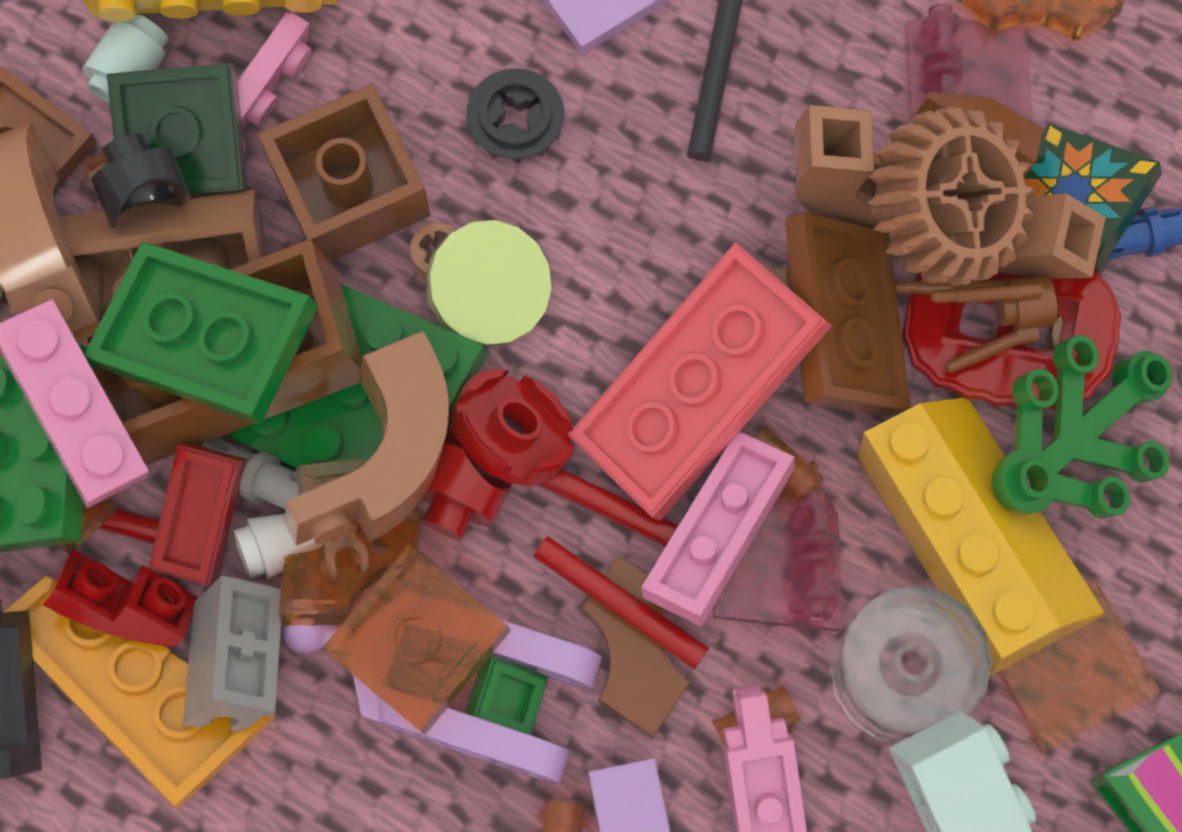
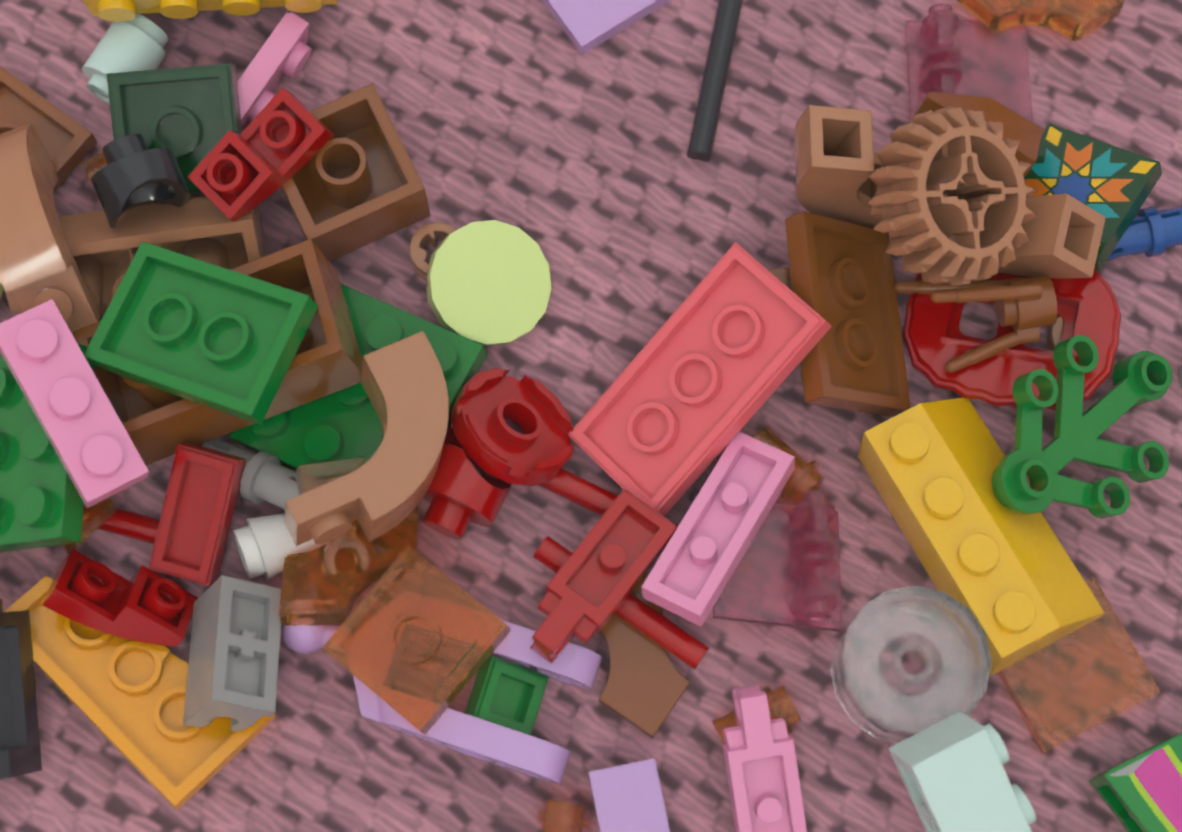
(262, 158): none -> red slope
(522, 91): black gear -> none
(601, 573): none -> red hinge

